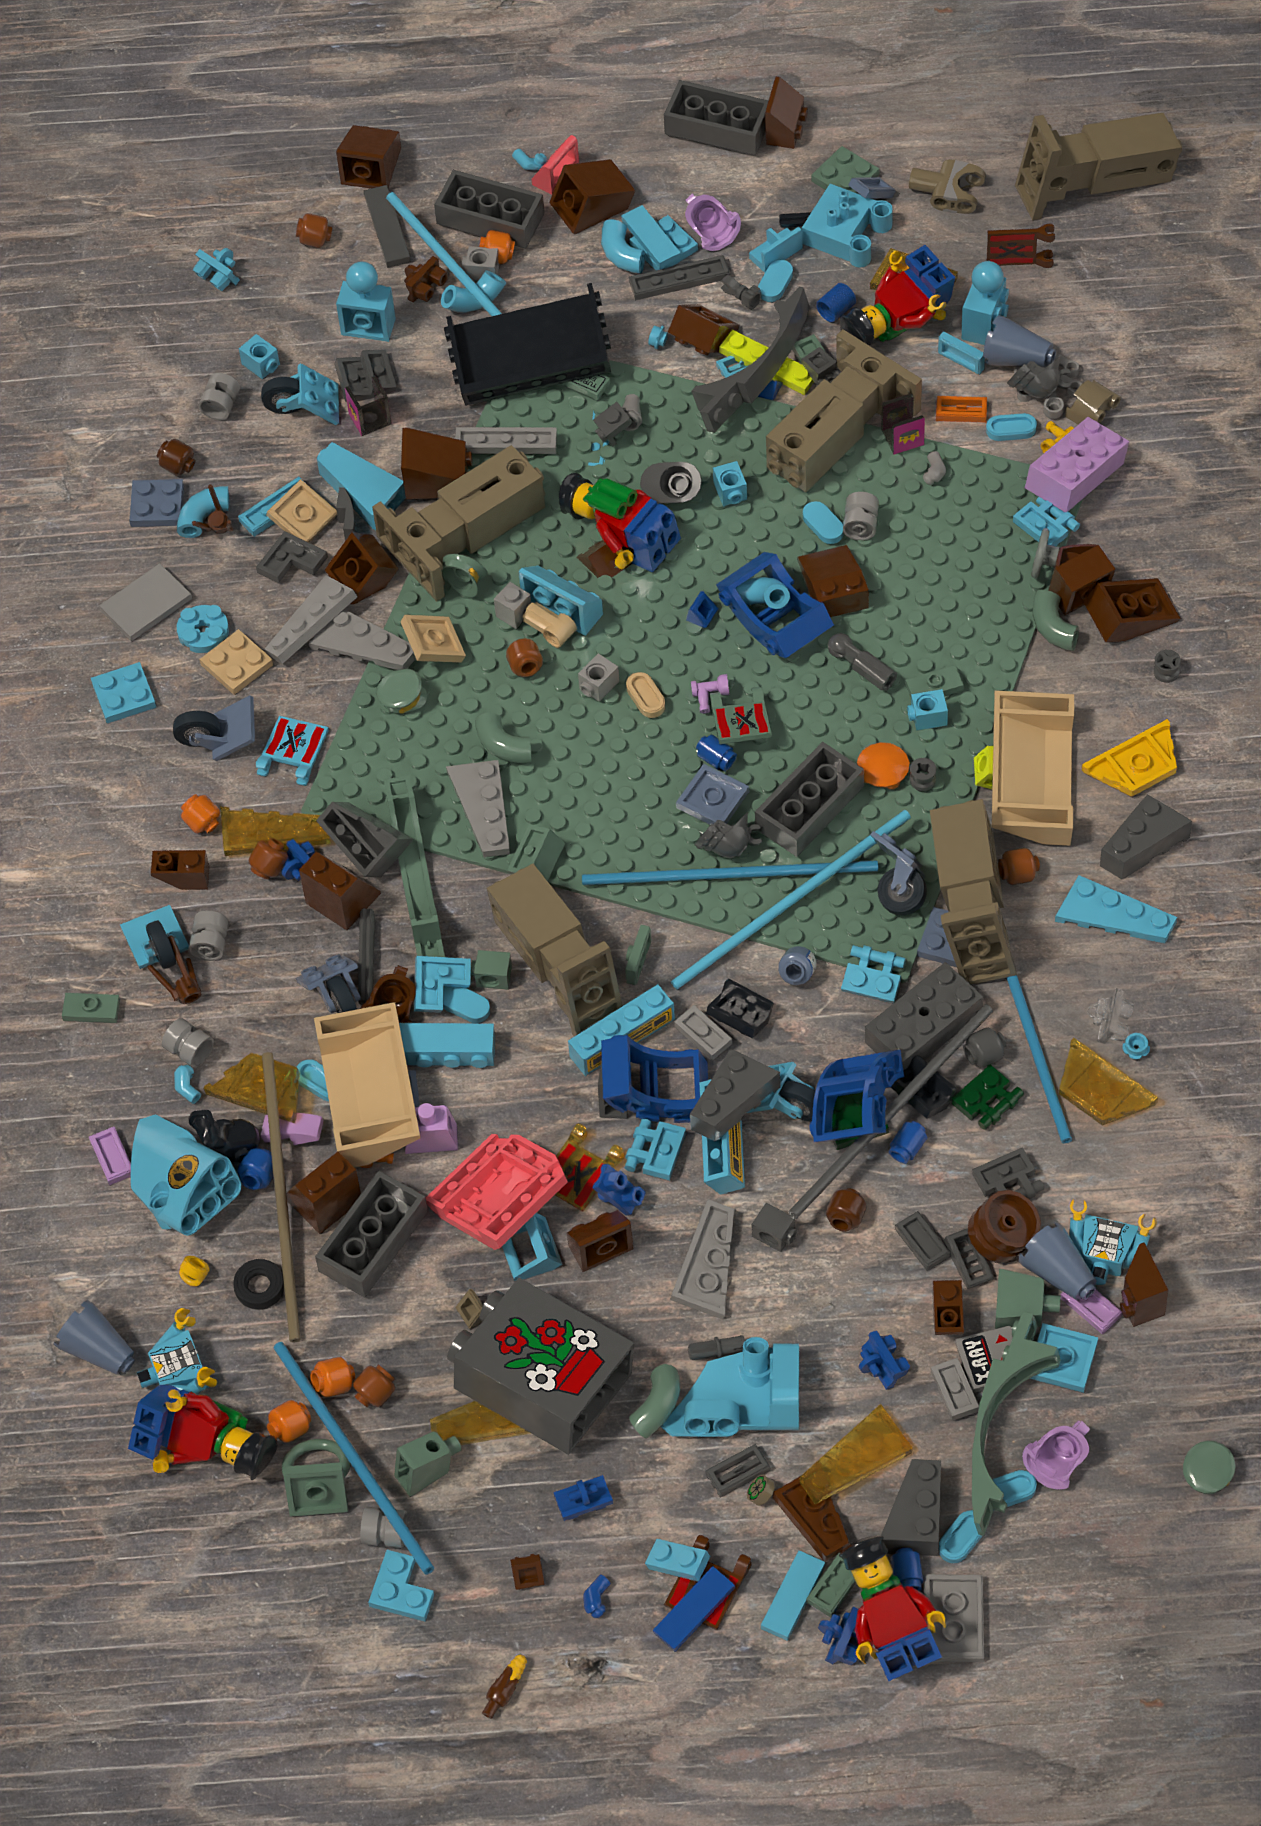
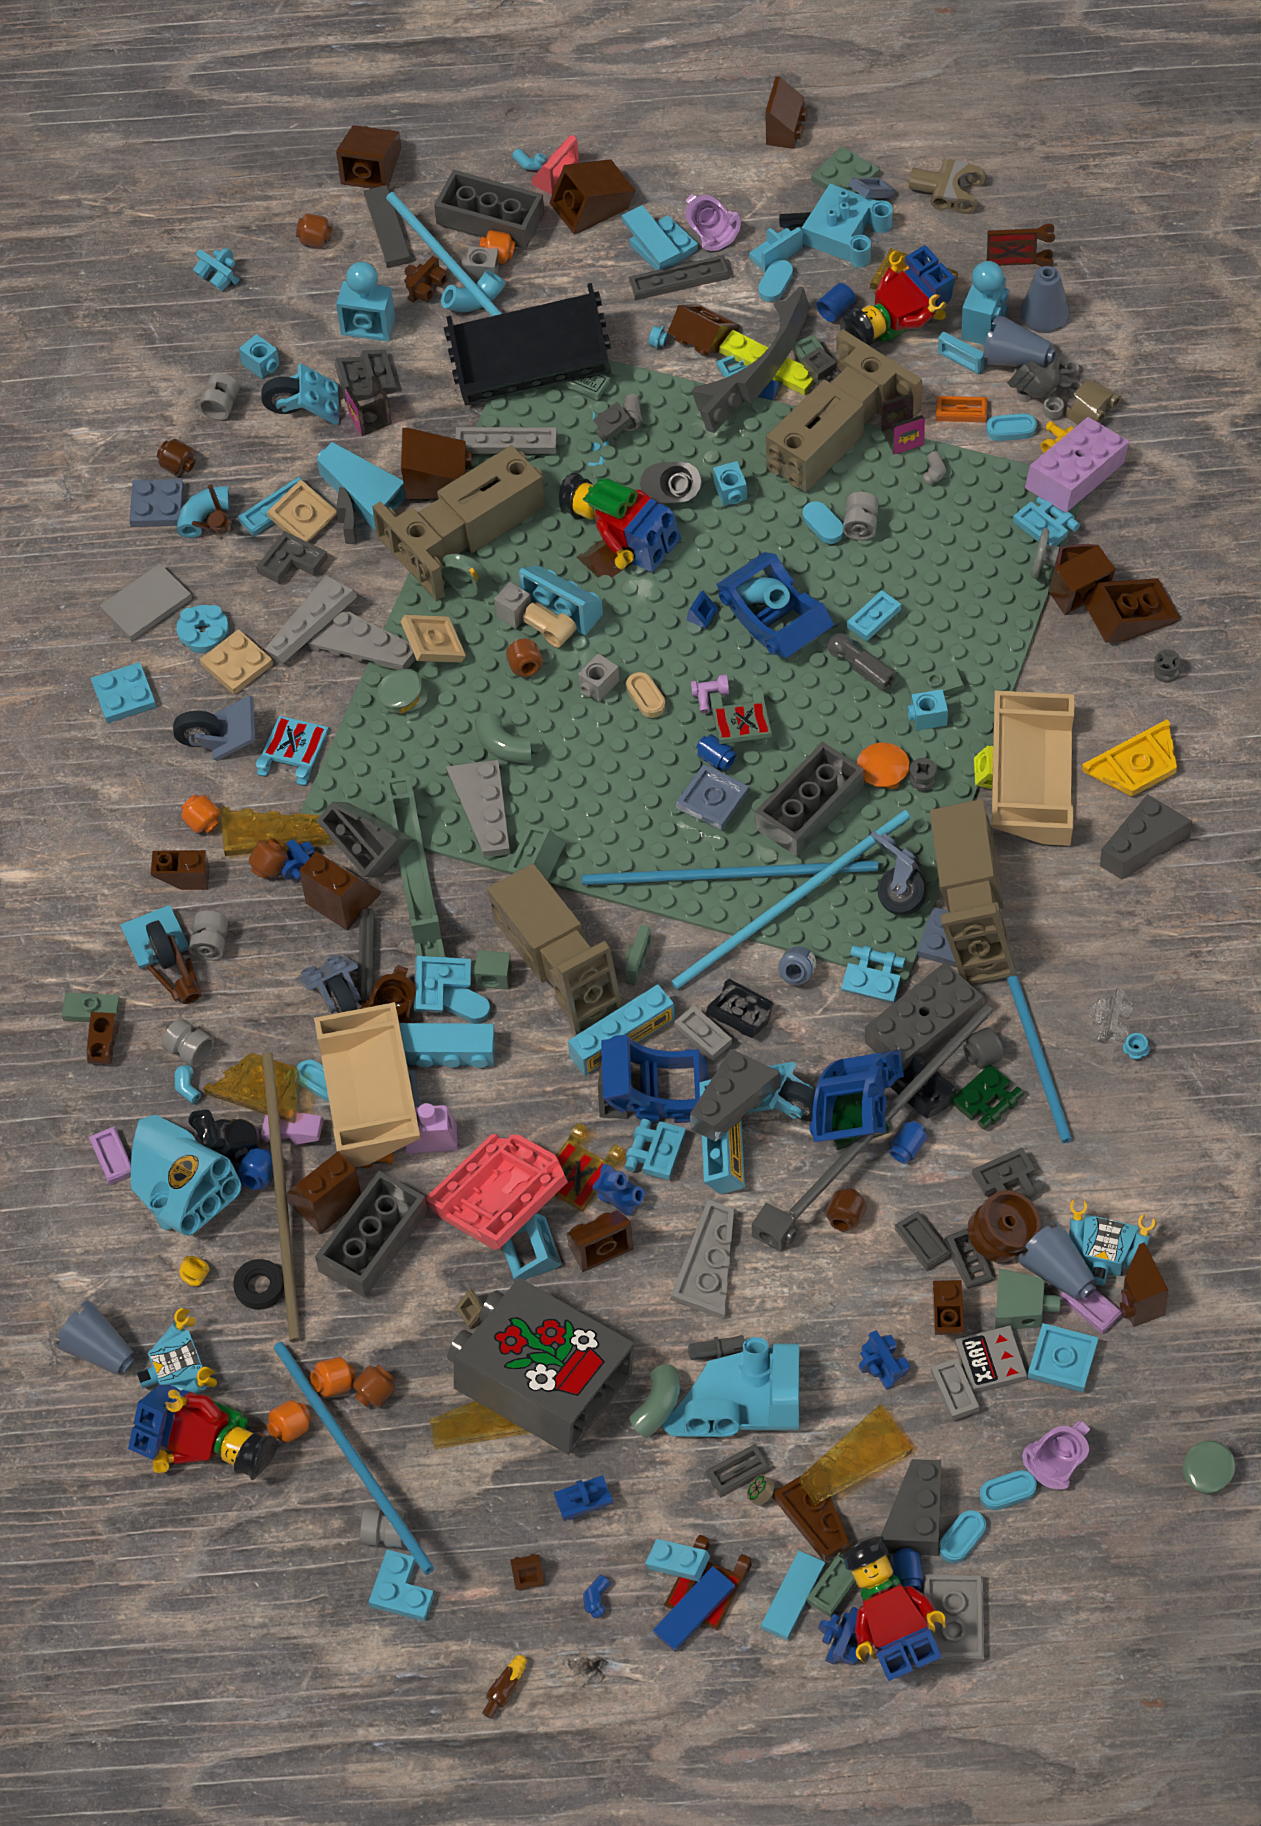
(101, 1037): none -> reddish brown leg
(315, 1487): sand green tile -> none
(362, 566): reddish brown slope -> none
(424, 1461): sand green torso -> none
(618, 250): medium azure cylinder -> none
(716, 117): dark grey brick -> none
(728, 840): dark grey helmet -> none
(748, 297): dark grey piece -> none
(835, 580): reddish brown slope -> none
(874, 615): none -> medium azure plate
(1018, 866): dark orange head -> none
(1019, 1363): sand green slope -> none
(1045, 302): none -> sand blue cone
(1049, 621): sand green cylinder -> none
(1099, 158): dark tan brick -> none
(1100, 1087): clear yellow wing -> none
(1105, 908): medium azure wing -> none

